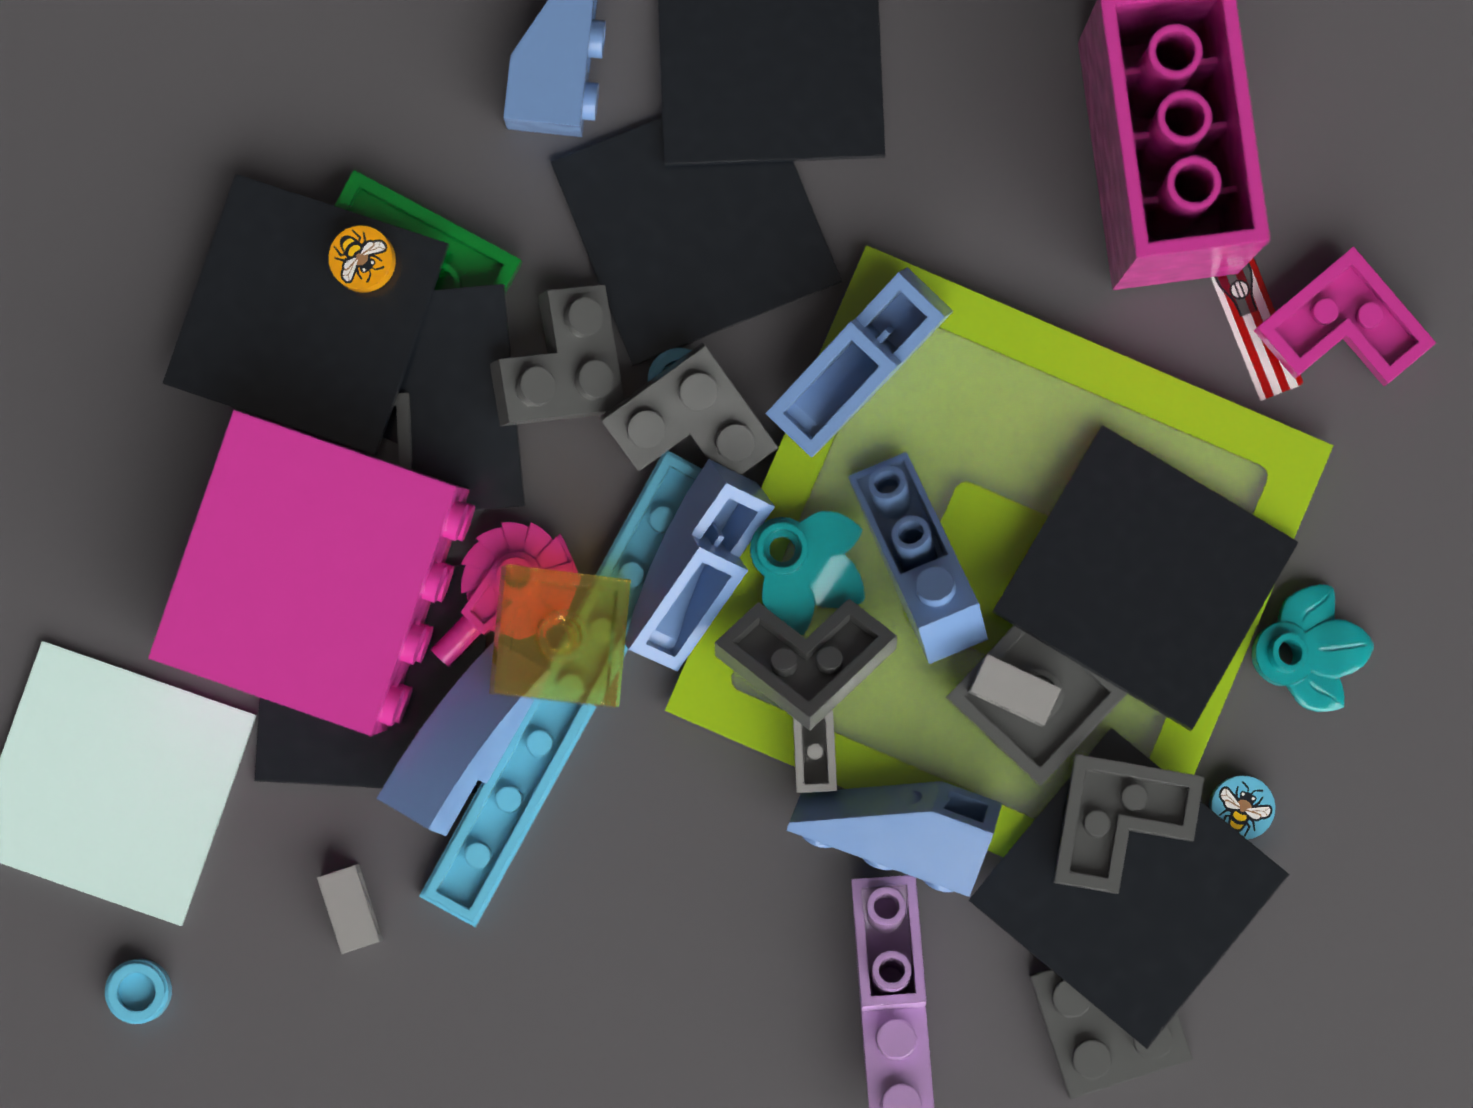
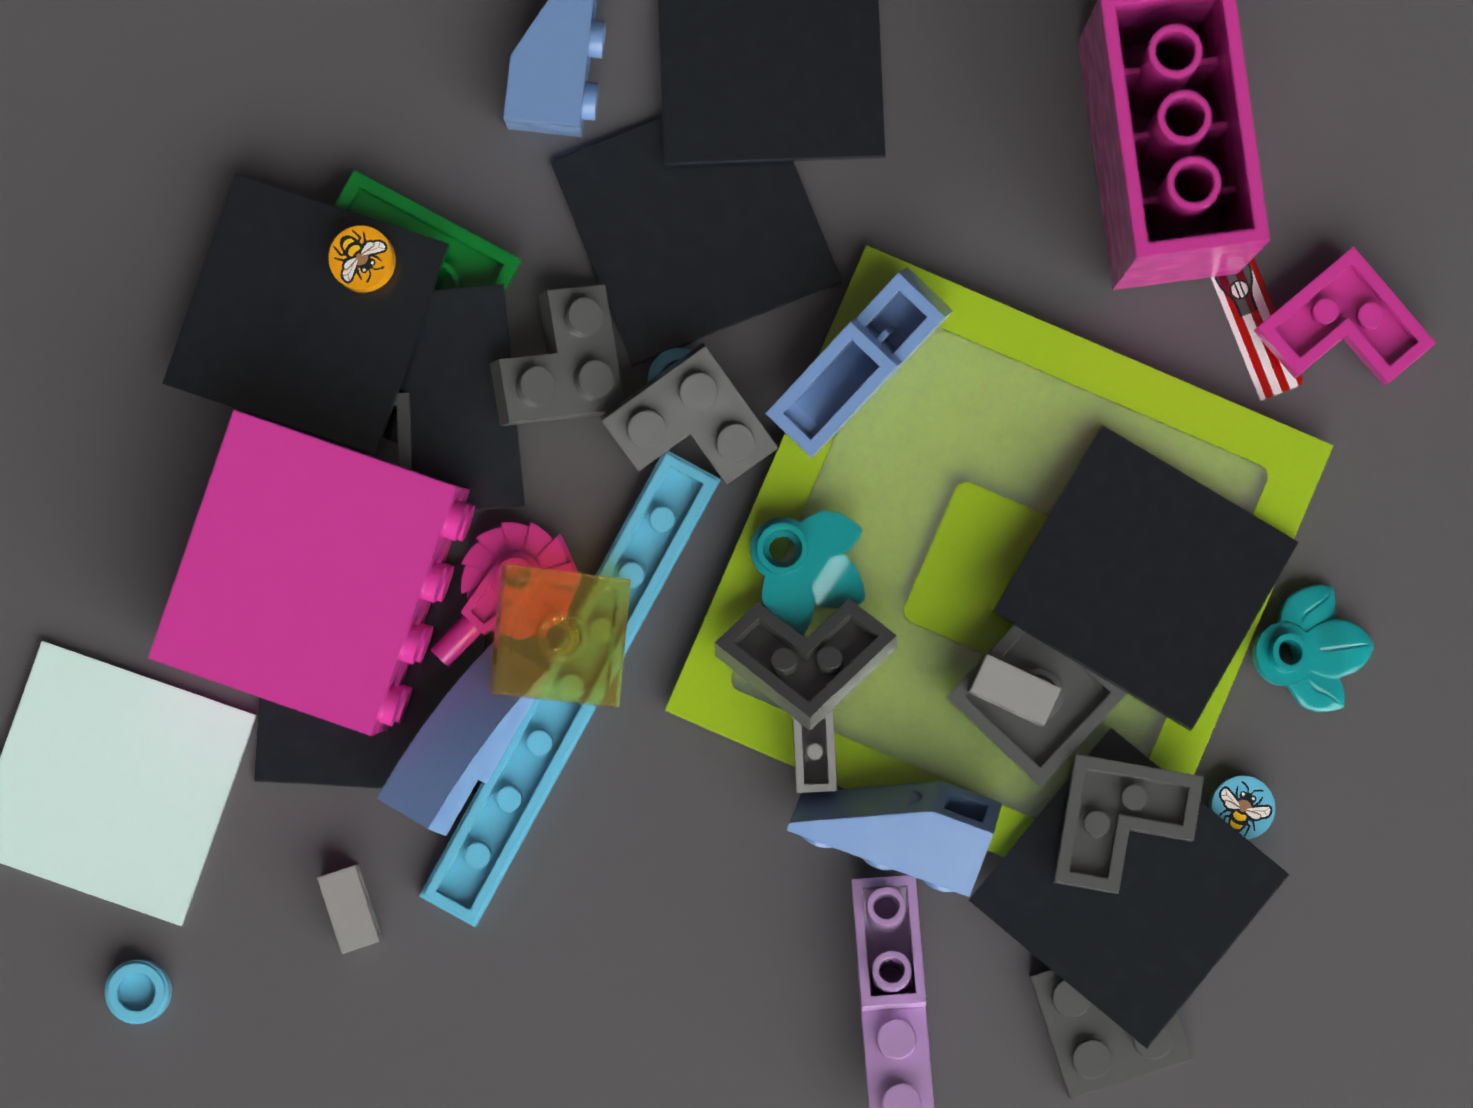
(696, 564): medium blue slope -> none
(919, 558): medium blue slope -> none

